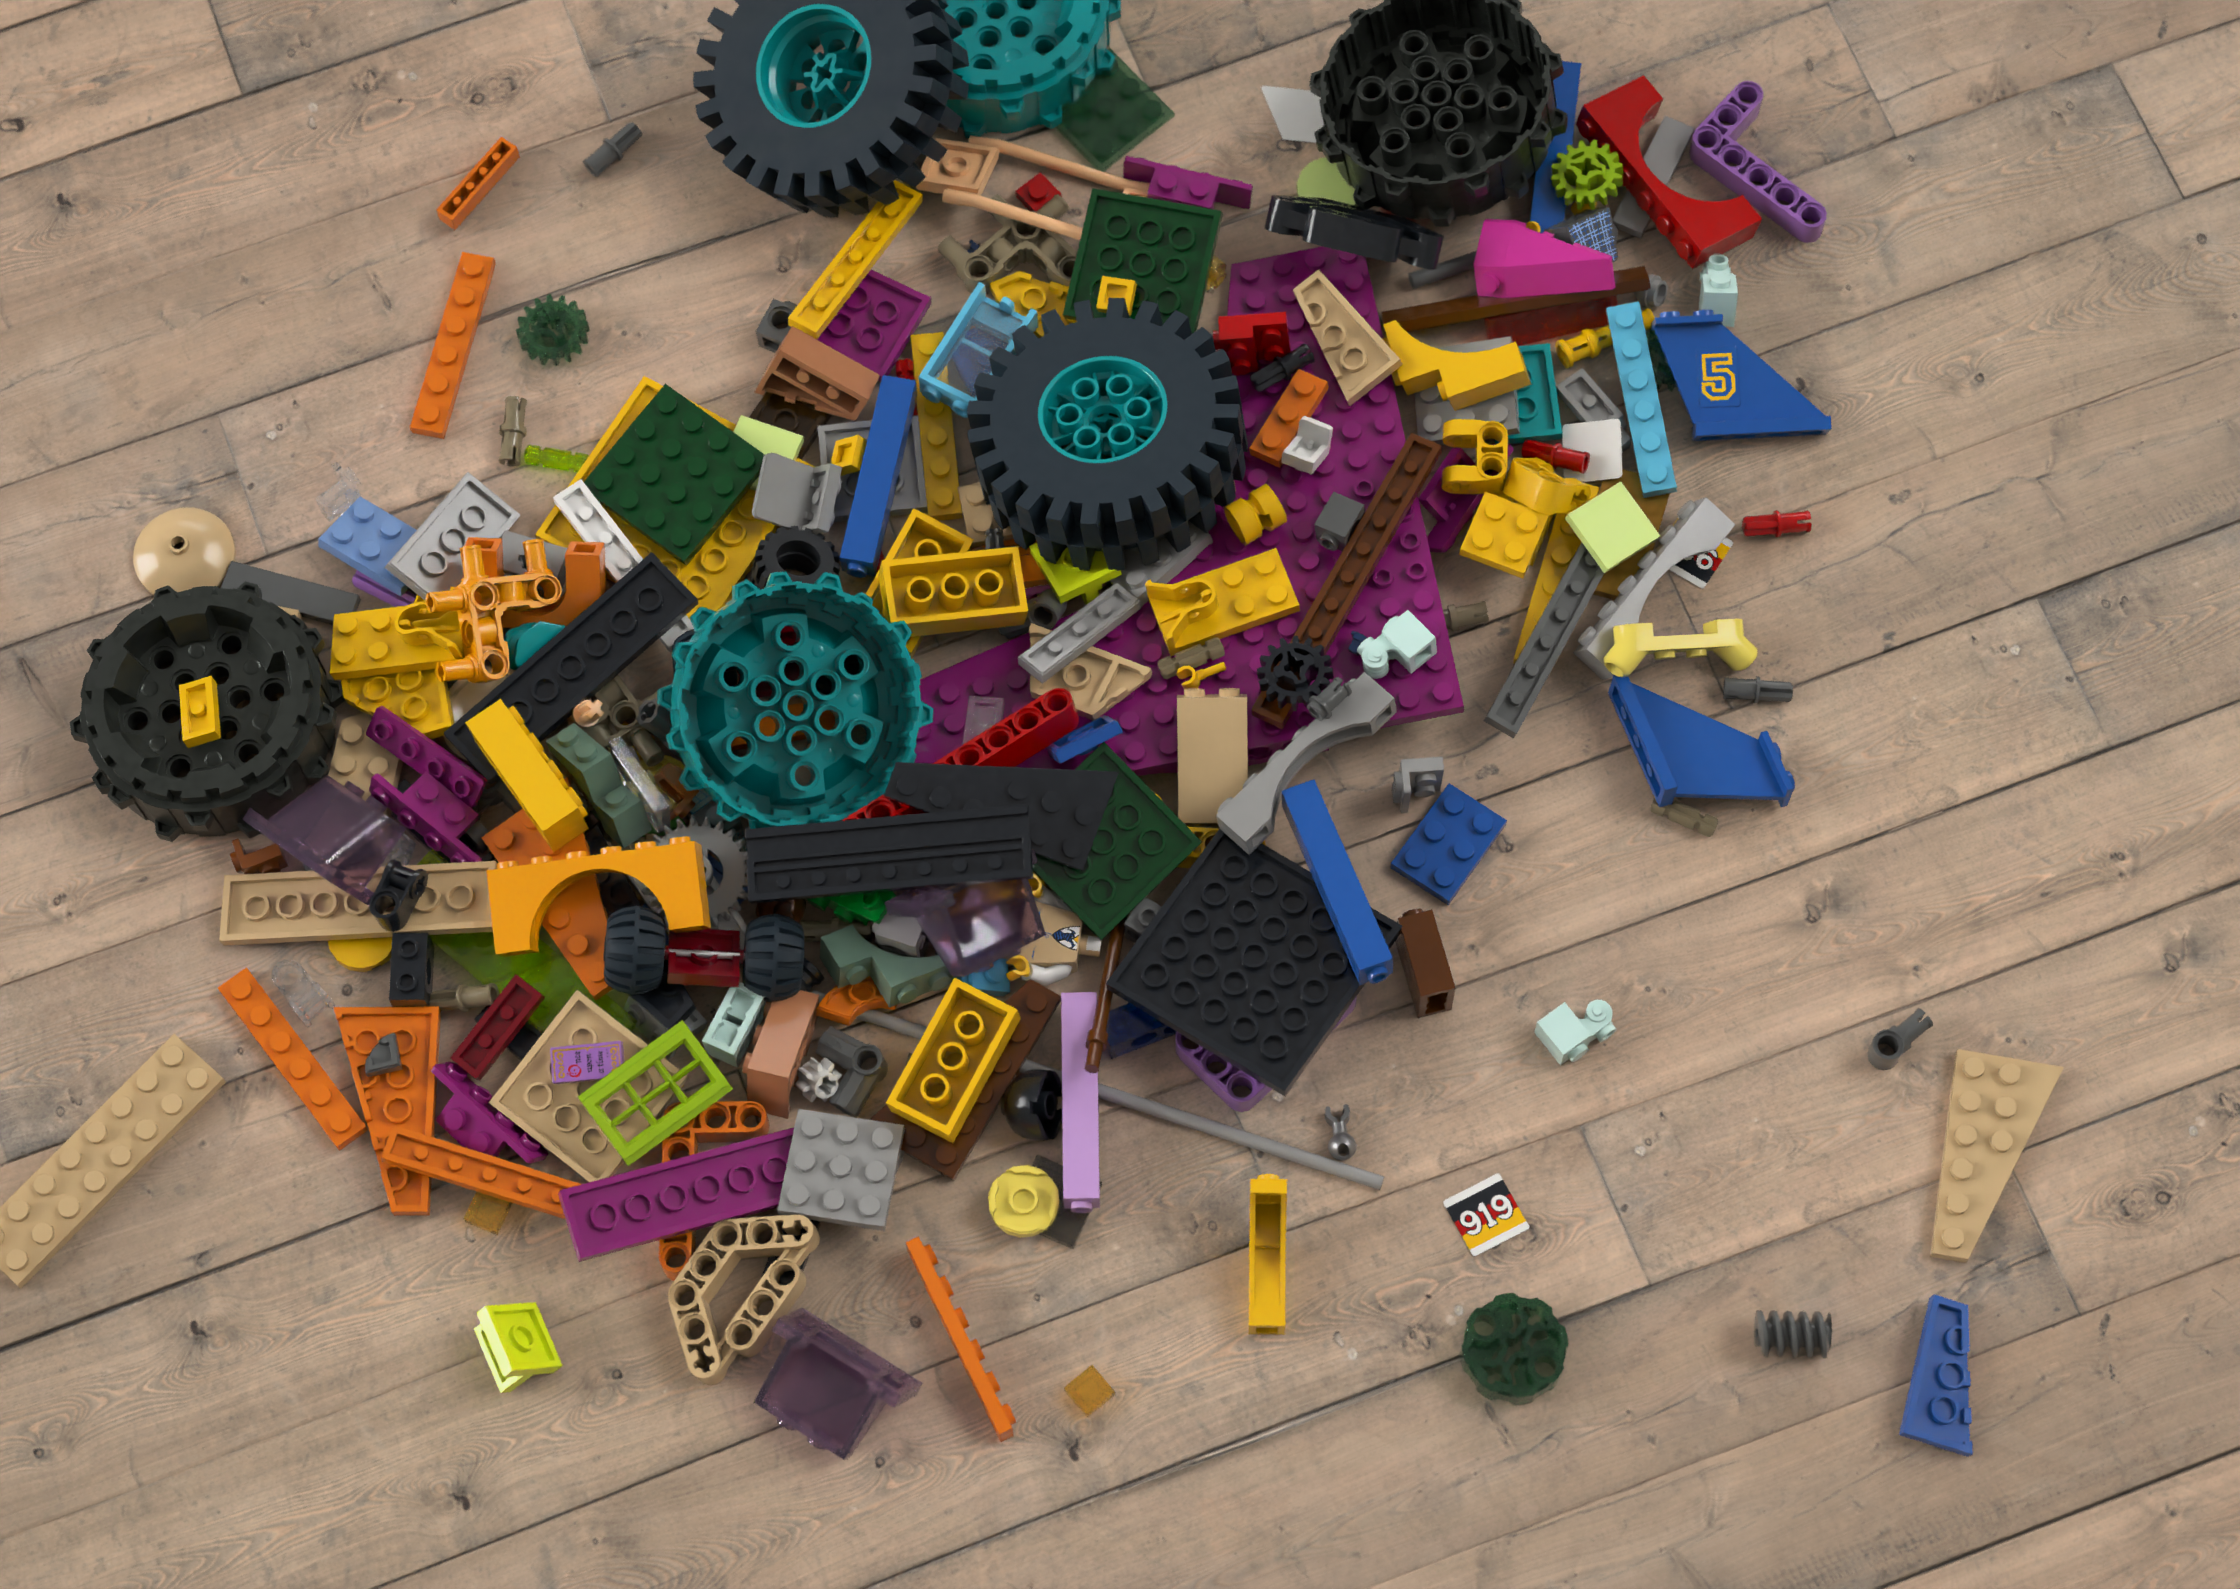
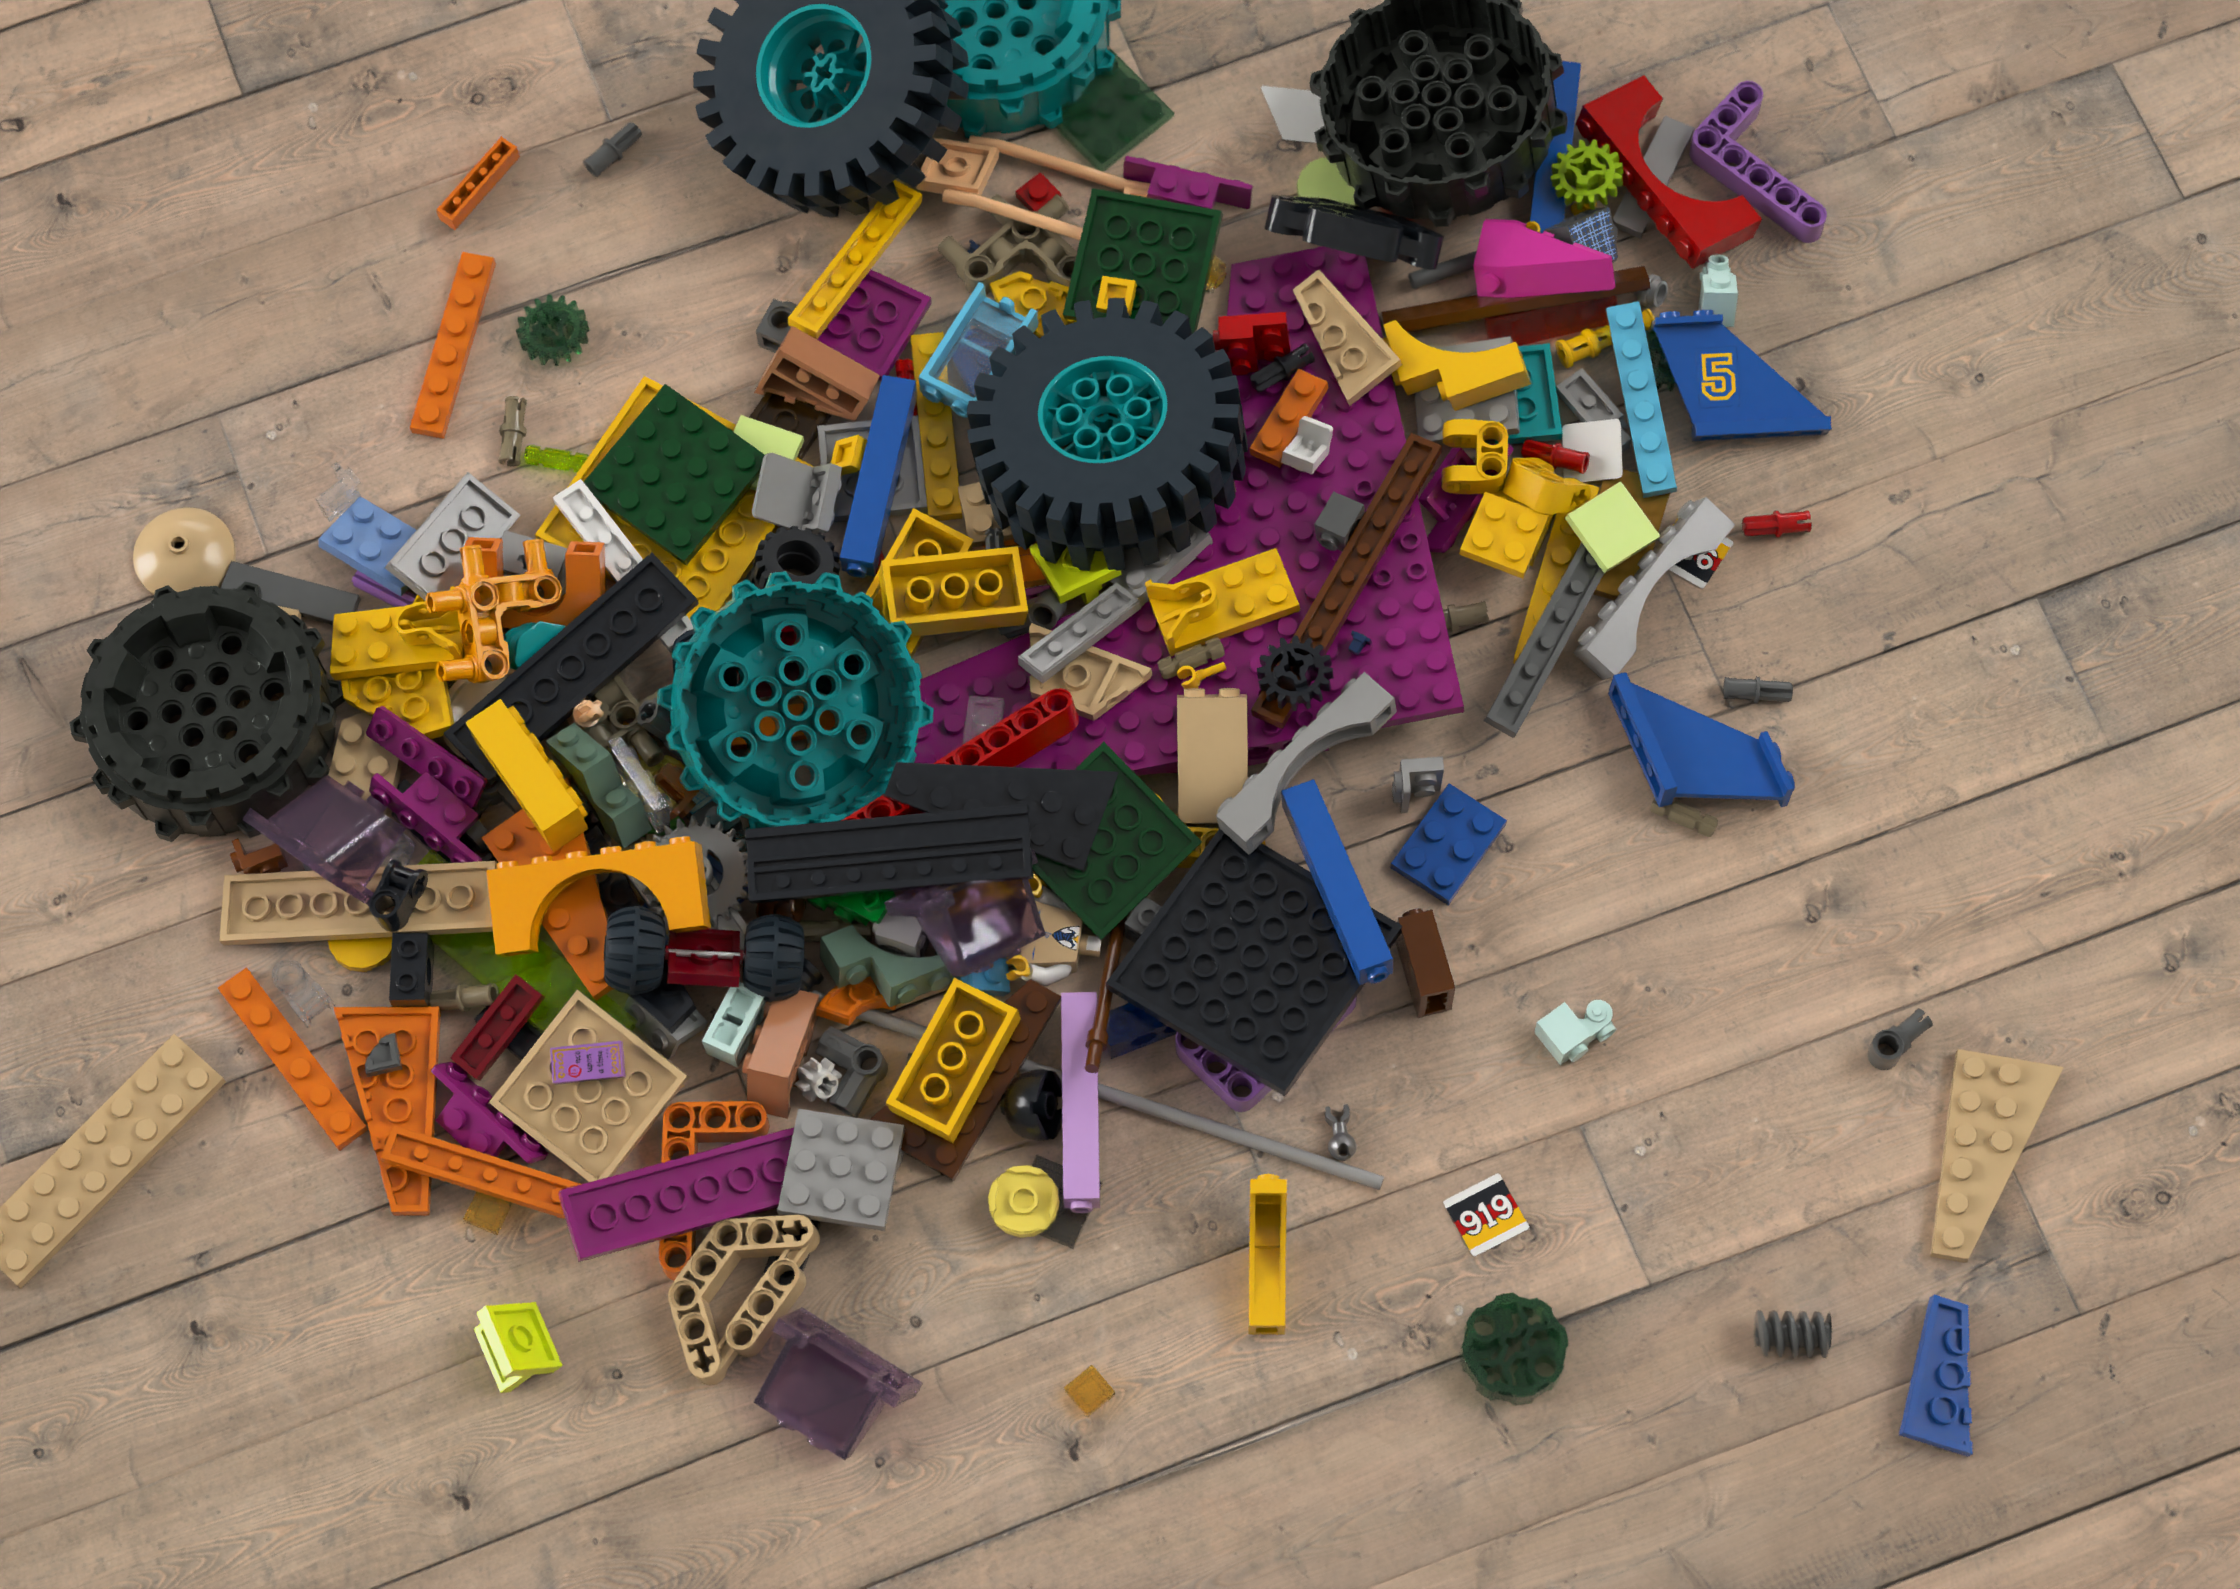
(199, 711): yellow plate -> none
(674, 1119): lime piece -> none
(968, 1351): orange plate -> none
(1084, 739): blue plate -> none
(1255, 514): yellow wheel -> none
(1328, 699): dark grey pin -> none
(1401, 639): light aqua brick -> none
(1721, 636): light yellow plate -> none

